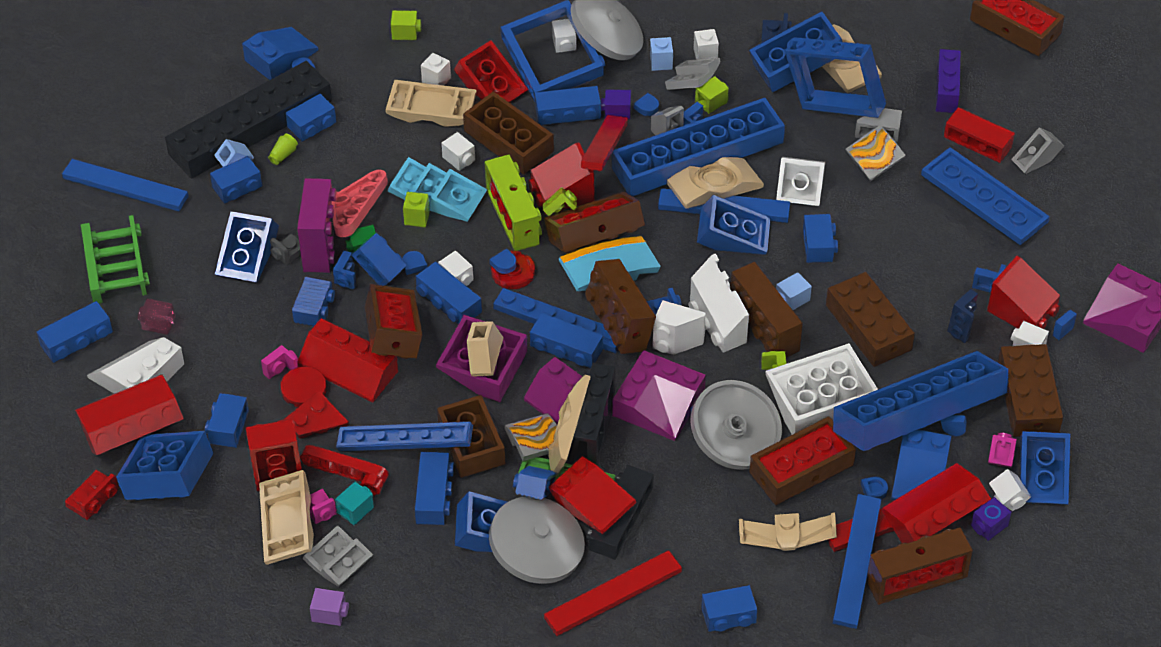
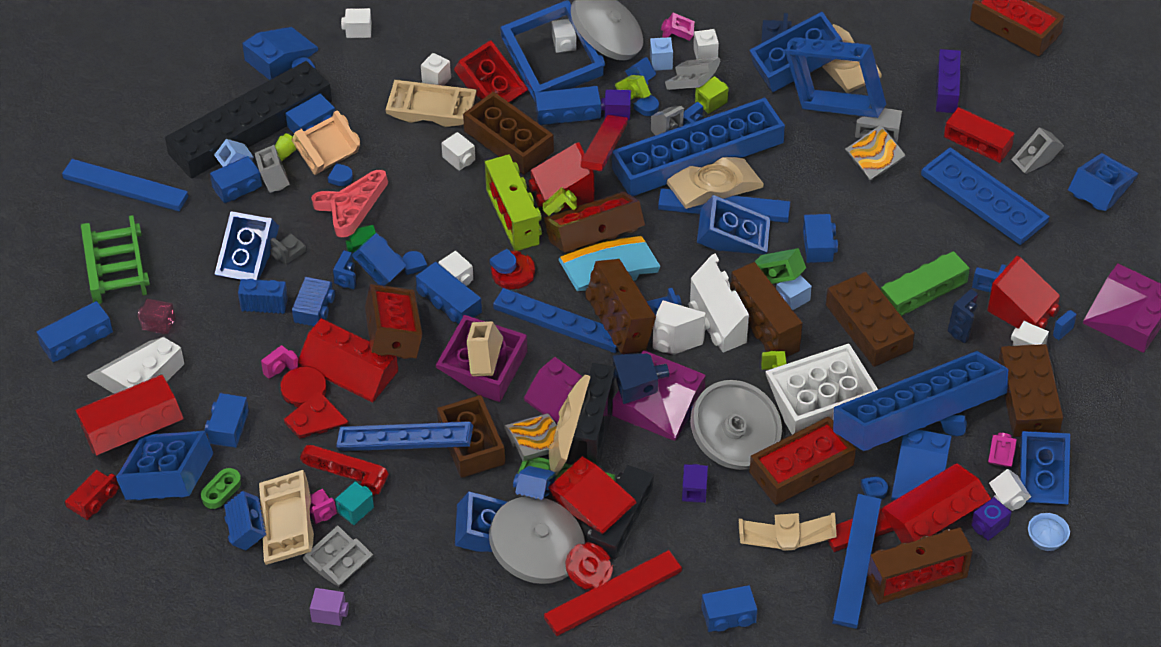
(219, 488): none -> bright green plate
(244, 520): none -> blue brick
(262, 296): none -> blue brick
(271, 169): none -> light grey slope
(273, 450): red brick -> none
(315, 225): magenta slope -> none
(326, 143): none -> light nougat panel
(340, 175): none -> blue tile
(357, 23): none -> white brick
(405, 25): lime brick -> none
(416, 209): lime brick -> none
(433, 488): blue brick -> none
(448, 192): medium azure slope -> none
(566, 340): blue brick -> none
(588, 565): none -> red tile
(636, 84): none -> lime bracket
(637, 376): none -> dark blue torso
(642, 68): none -> blue bracket
(678, 26): none -> dark pink bracket
(694, 483): none -> dark purple brick
(782, 265): none -> bright green brick
(800, 181): white slope -> none
(926, 283): none -> bright green brick
(1048, 531): none -> light blue hat
(1102, 181): none -> blue slope

